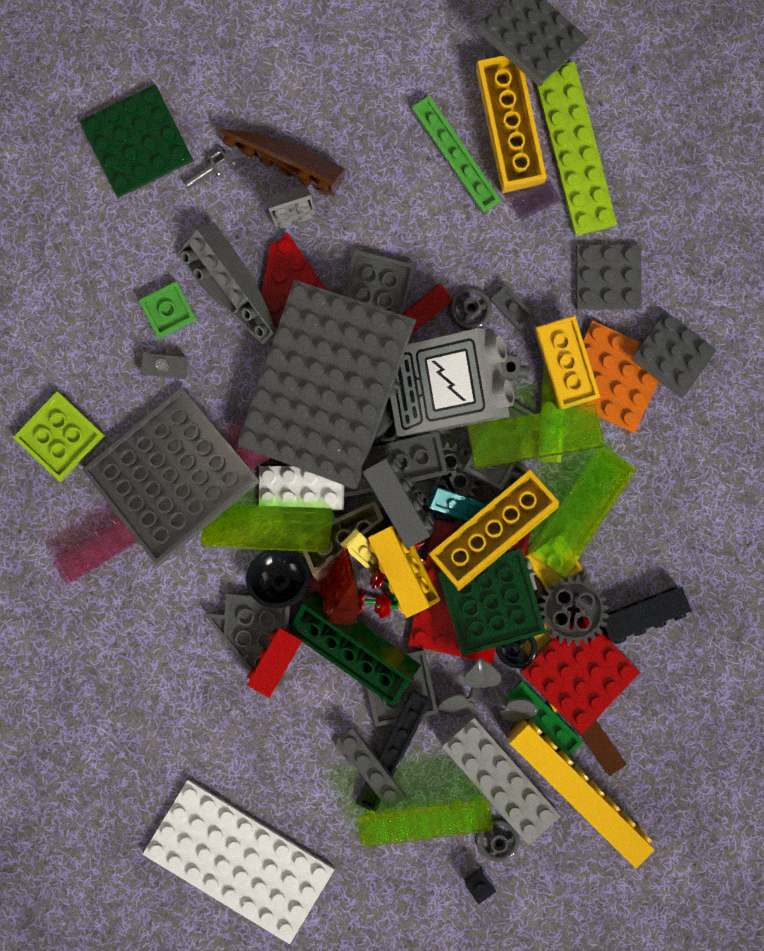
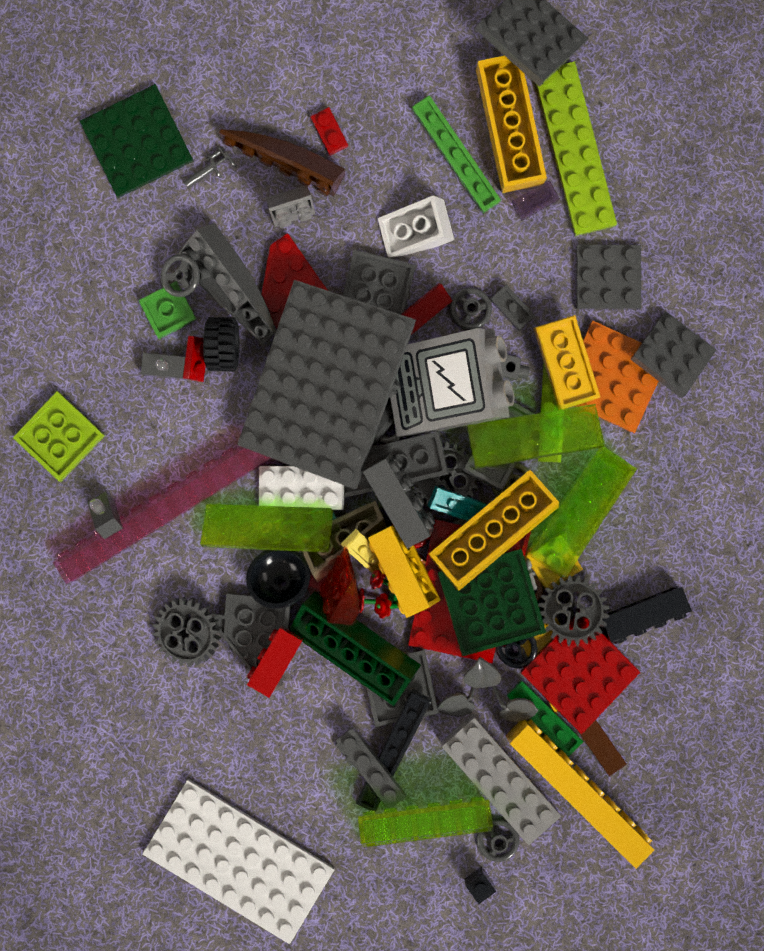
(105, 515): none -> dark grey piece
(170, 476): dark grey plate -> none
(190, 278): none -> dark grey piece
(194, 361): none -> red plate
(204, 636): none -> dark grey gear
(221, 344): none -> black tyre
(329, 131): none -> red plate
(416, 227): none -> white slope

